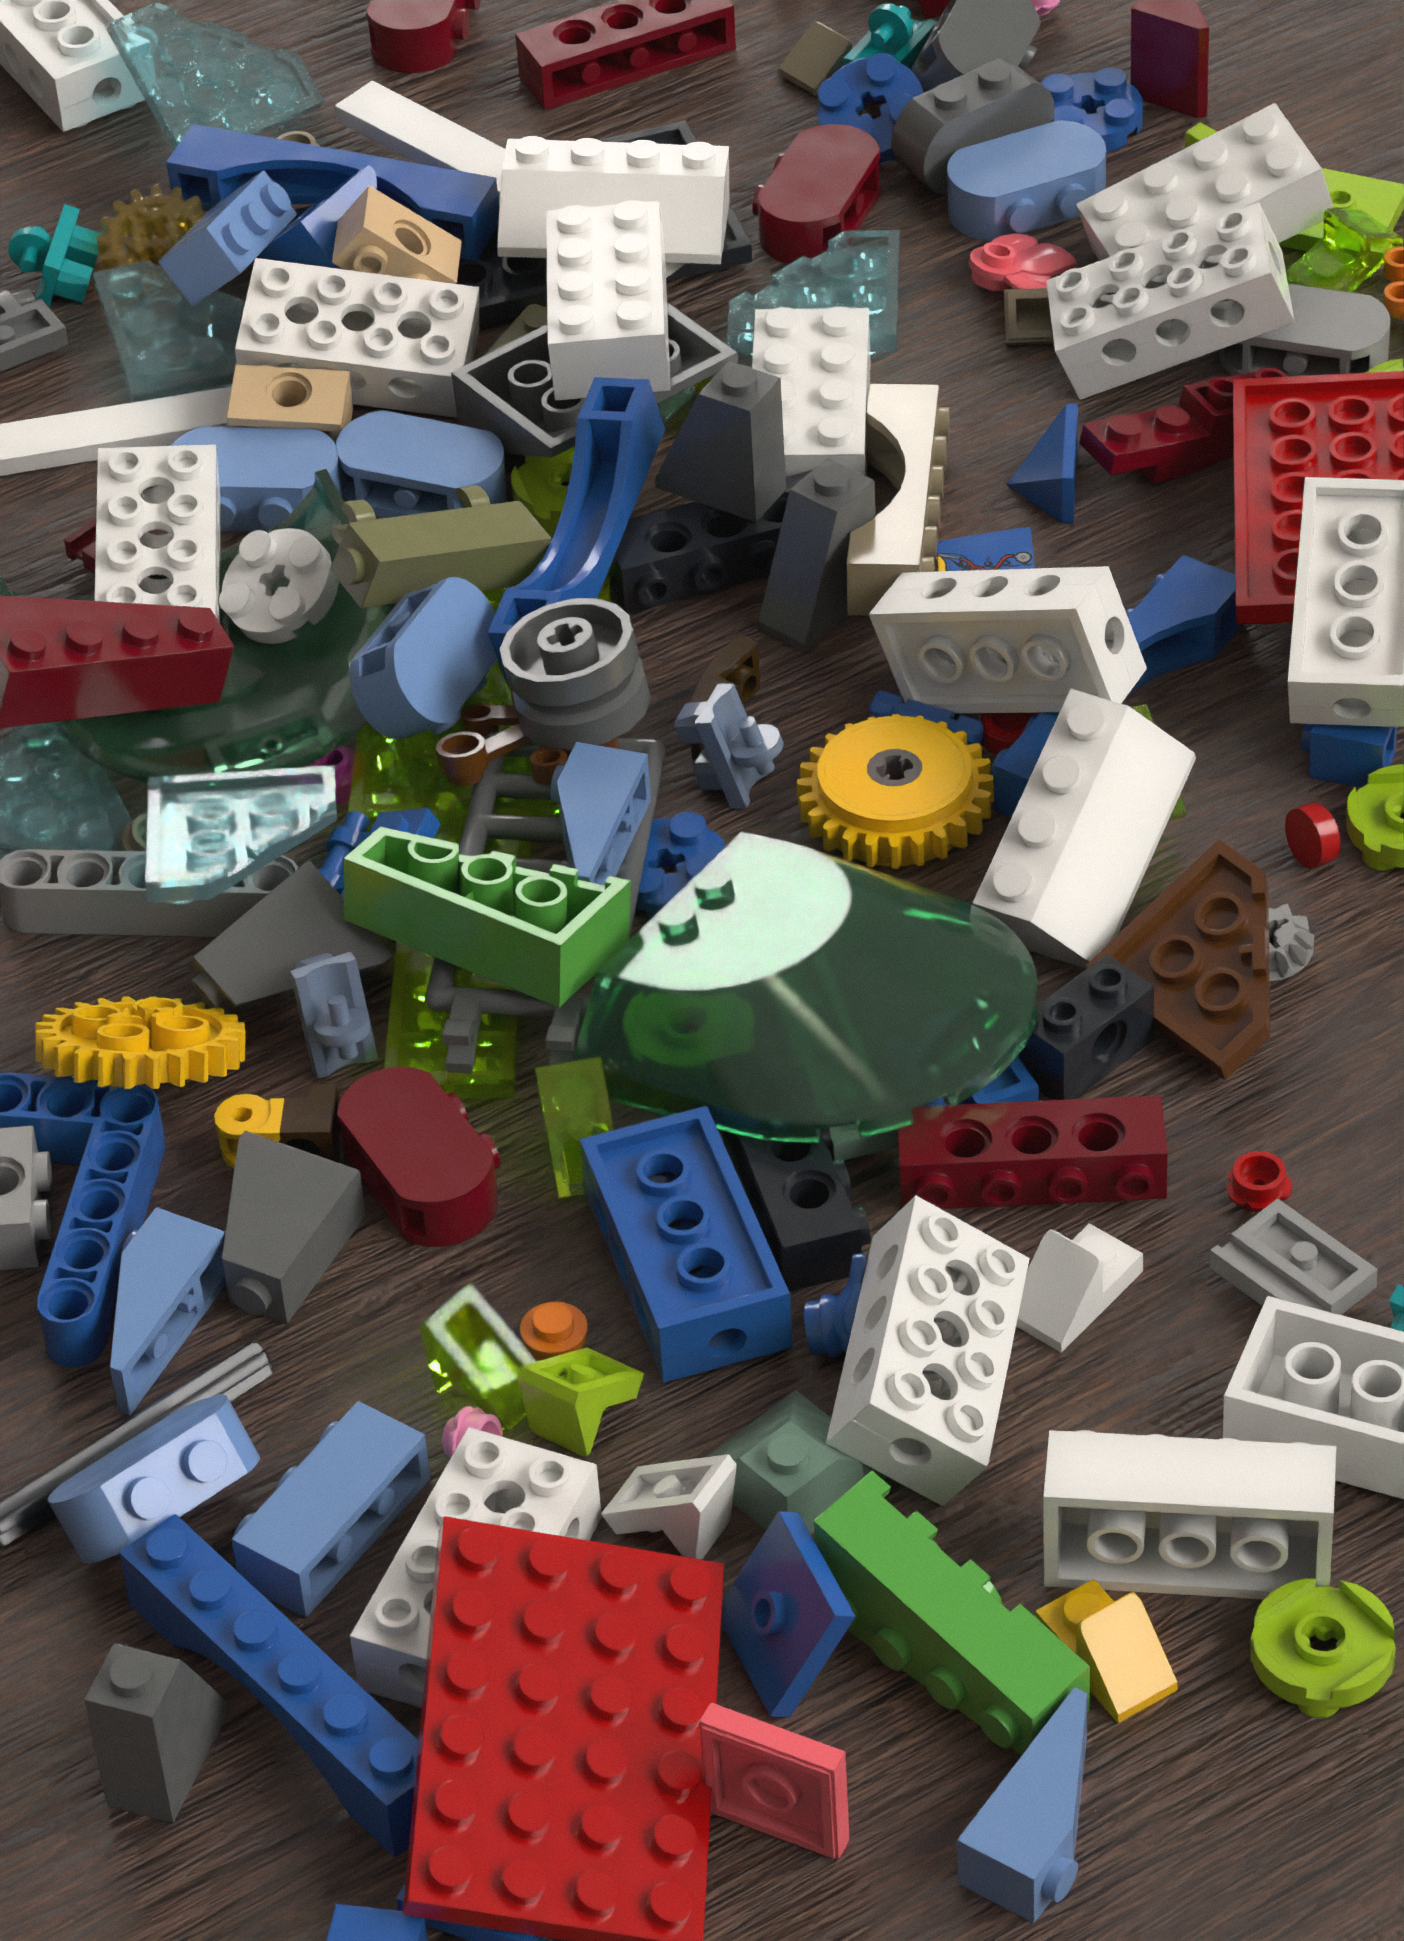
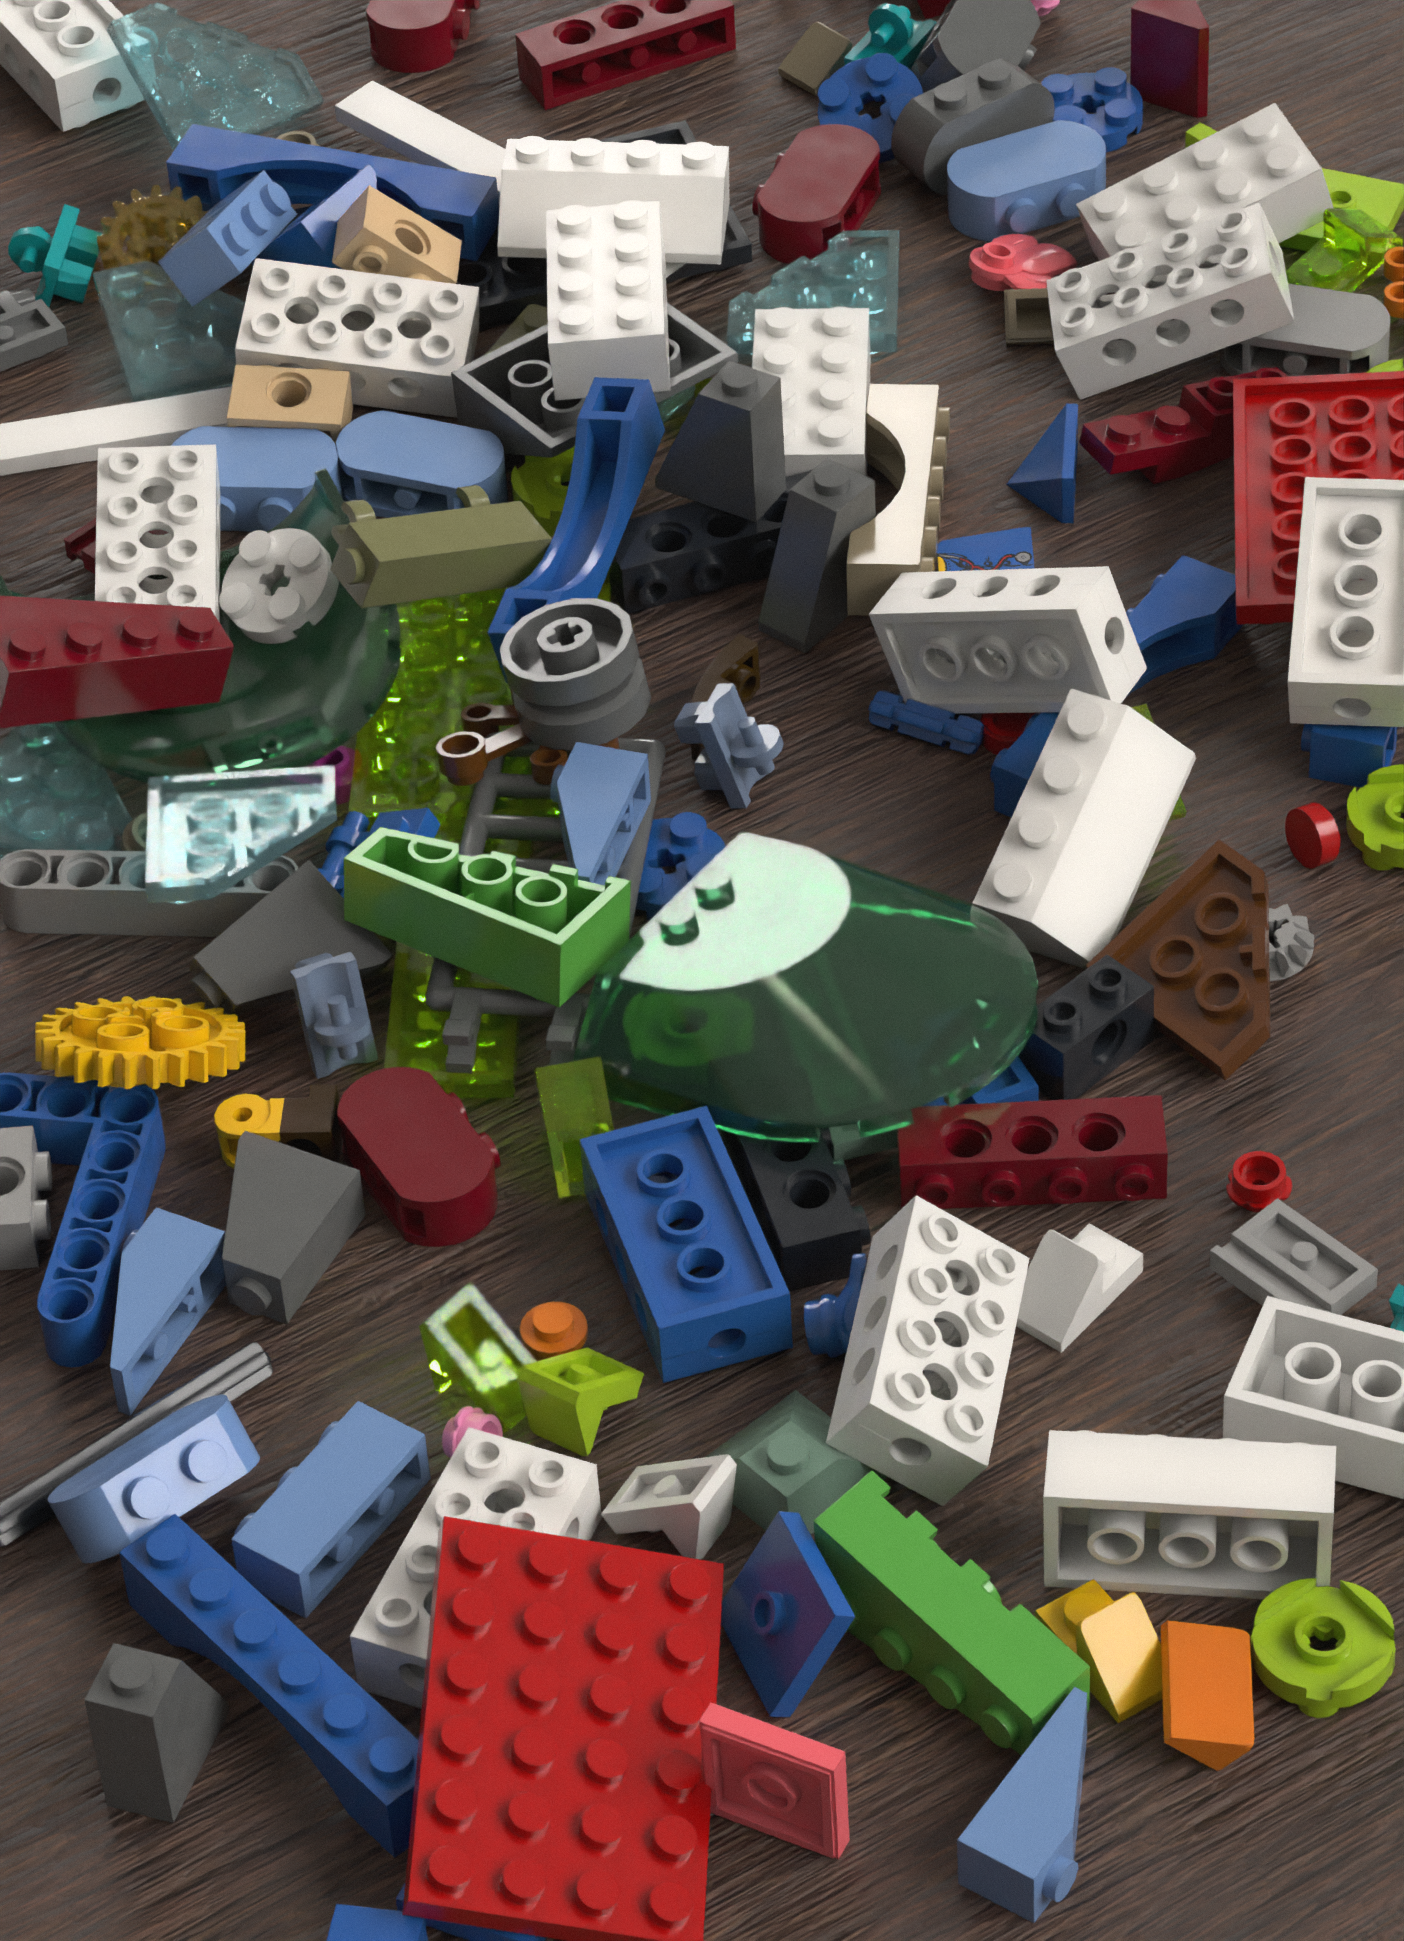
(425, 660): medium blue brick -> none
(895, 791): yellow gear -> none
(1207, 1692): none -> orange slope

